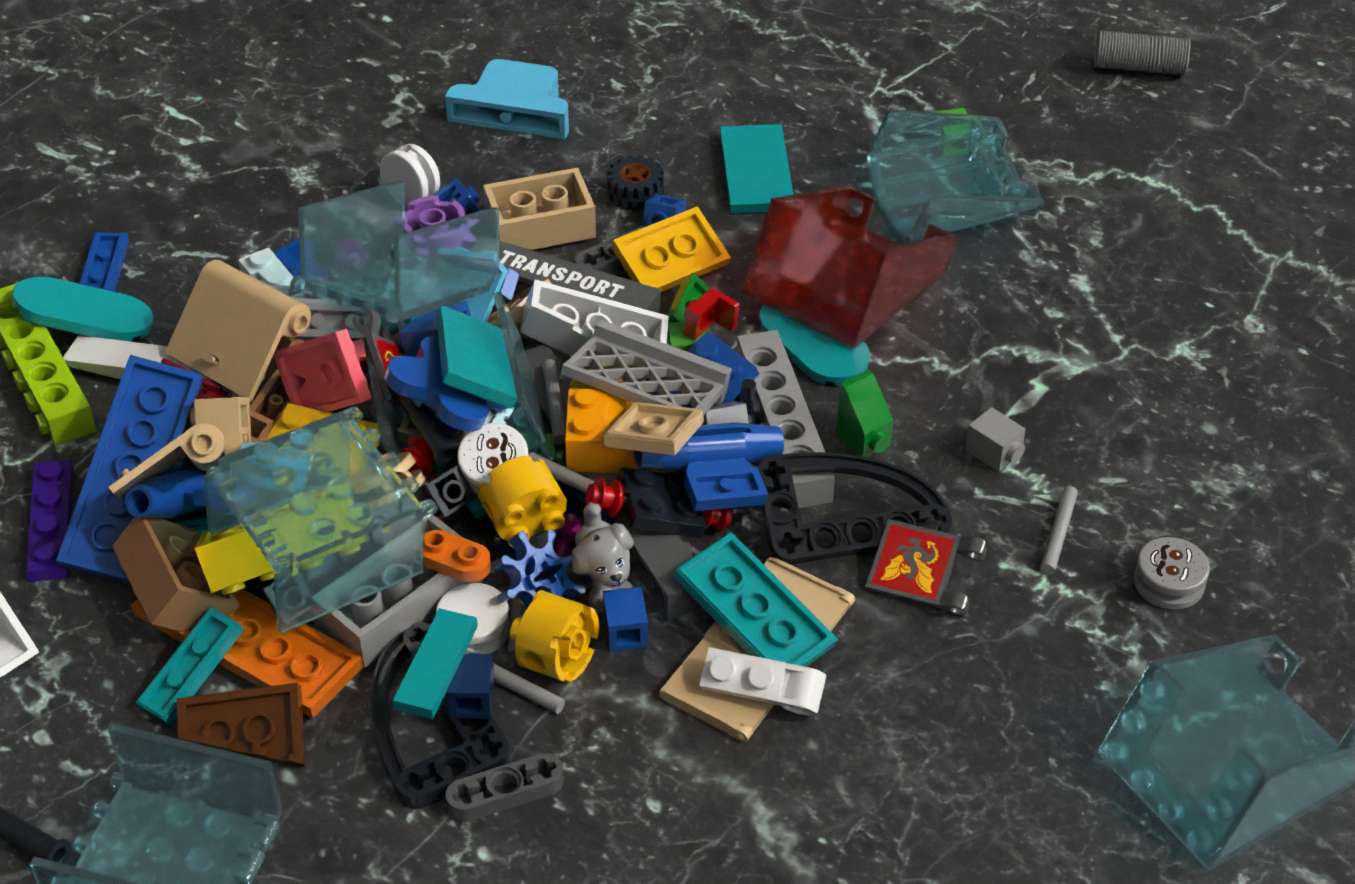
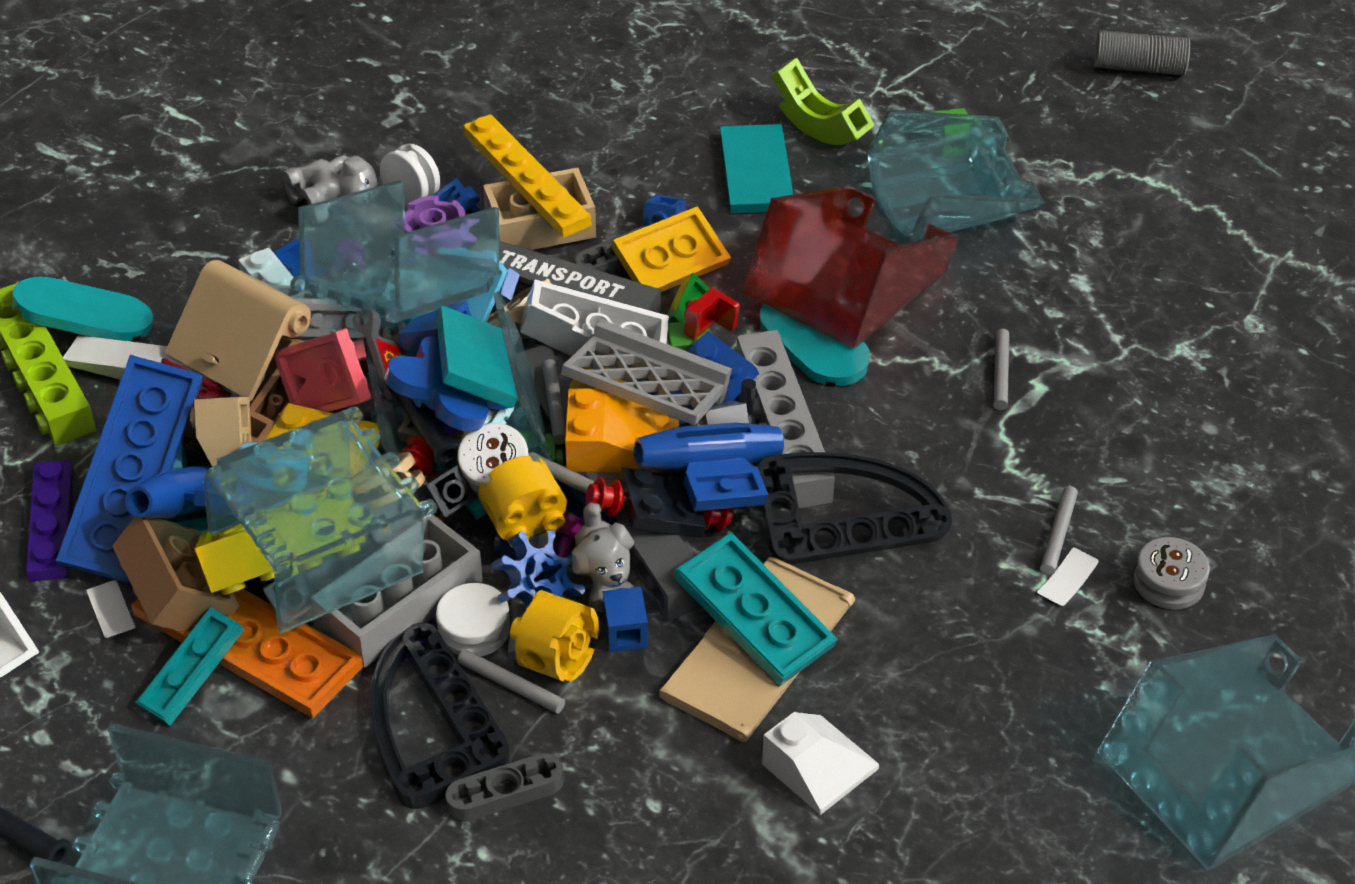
(105, 260): blue tile -> none
(110, 609): none -> white sticker
(200, 443): tan door -> none
(247, 721): reddish brown wing -> none
(322, 182): none -> light grey animal
(435, 663): teal tile -> none
(449, 554): orange plate -> none
(471, 688): dark blue slope -> none
(511, 99): medium azure brick -> none
(527, 176): none -> yellow plate
(634, 181): black wheel -> none
(654, 428): tan tile -> none
(763, 680): white plate -> none
(815, 759): none -> white slope
(816, 115): none -> lime arch
(863, 416): green slope -> none
(918, 563): flag -> none
(995, 439): light grey brick -> none
(1001, 369): none -> light grey bar
(1068, 577): none -> white sticker

